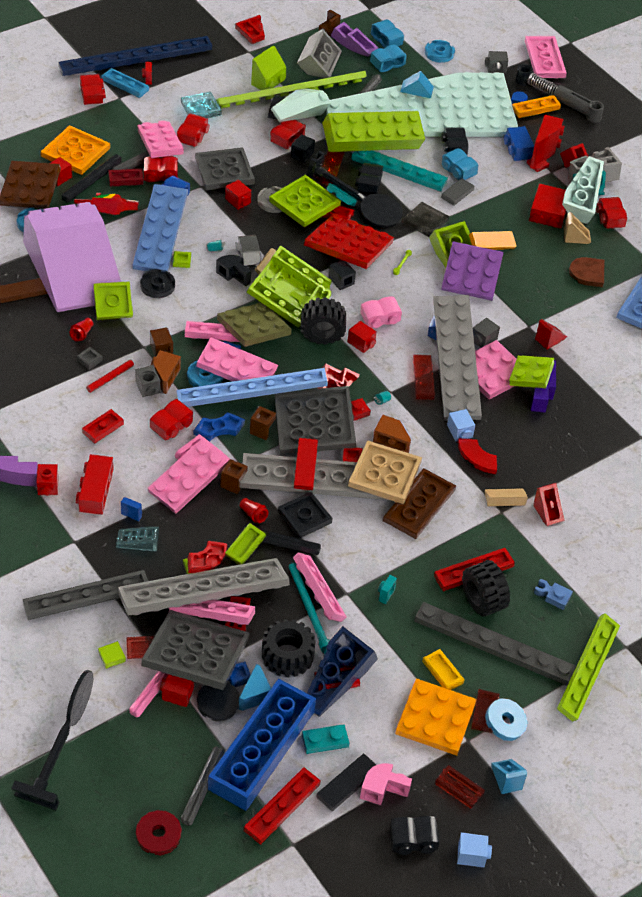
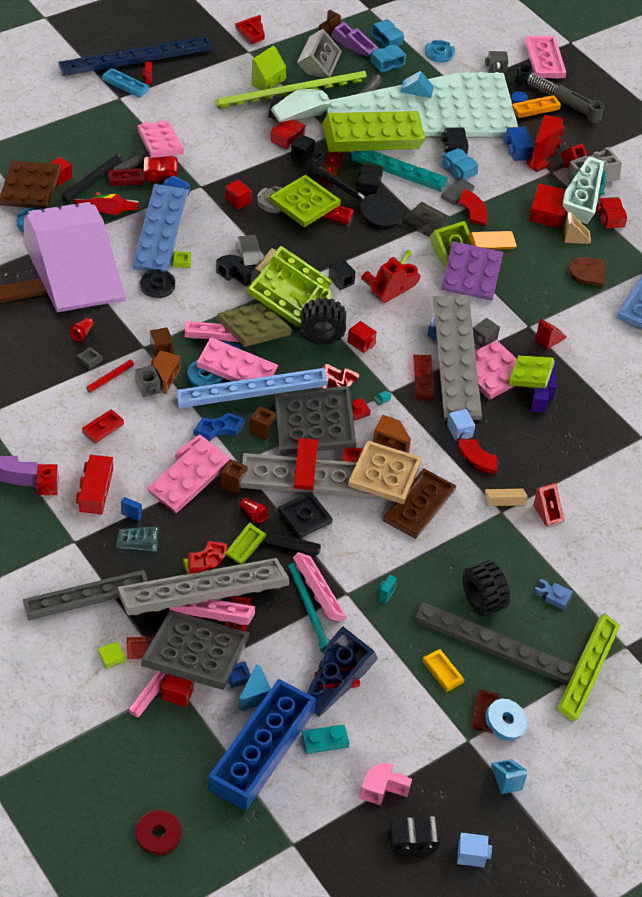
(75, 710): black piece -> none
(76, 148): light orange plate -> none
(92, 89): red brick -> none
(113, 300): lime plate -> none
(171, 419): red brick -> none
(193, 130): red brick -> none
(201, 105): clear light blue plate -> none
(201, 787): dark grey axle -> none
(215, 245): teal piece -> none
(218, 703): black tile -> none
(224, 167): dark grey plate -> none
(282, 805): red plate -> none
(292, 634): black tyre -> none
(342, 195): teal tile -> none
(345, 783): black tile -> none
(349, 241): red plate -> none
(381, 312): bright pink brick -> none
(392, 279): none -> red piece
(436, 716): light orange plate -> none
(452, 576): red plate -> none
(457, 789): clear red tile -> none
(474, 206): none -> red tile

